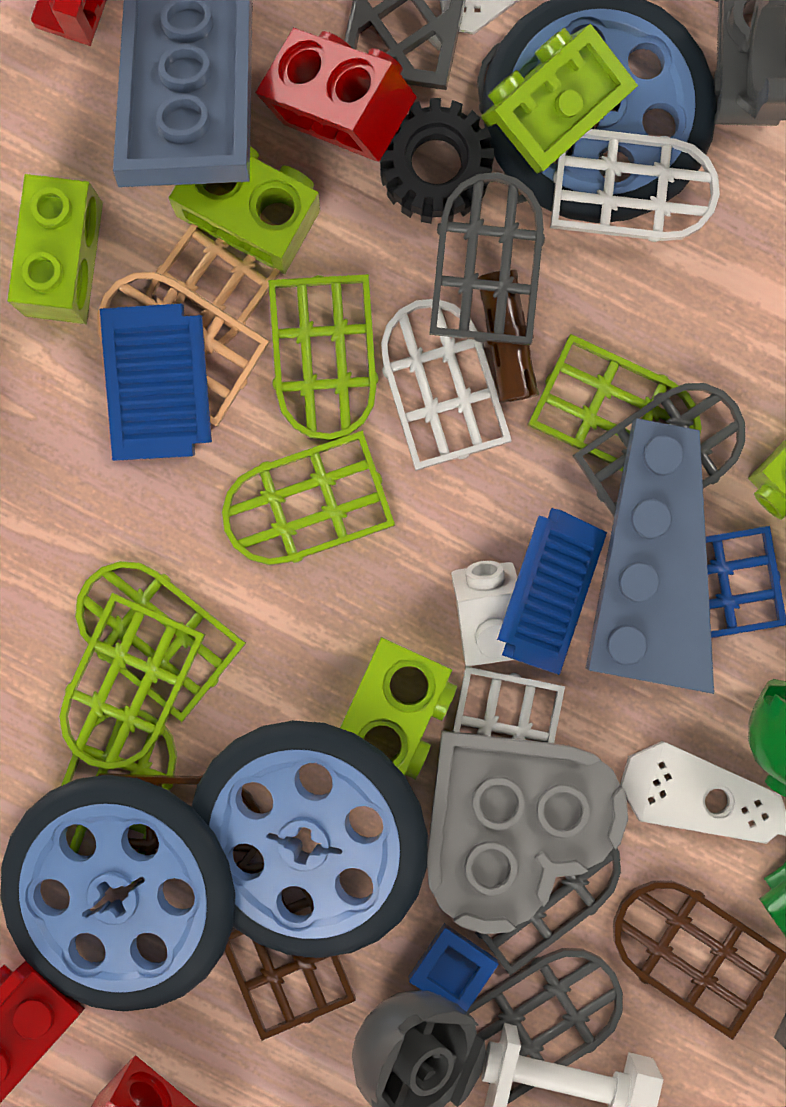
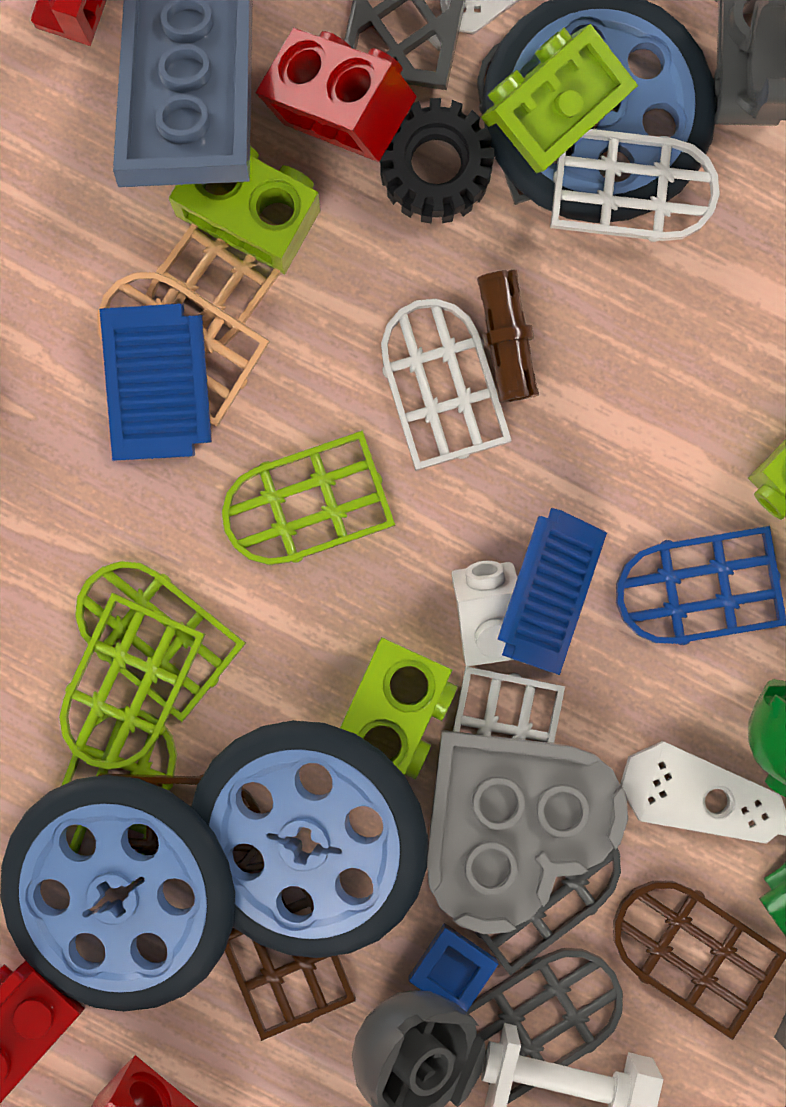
(55, 249): lime brick -> none
(337, 334): lime window -> none
(470, 280): dark grey window -> none
(604, 388): lime window -> none
(655, 574): sand blue wing -> none
(678, 420): dark grey window -> none

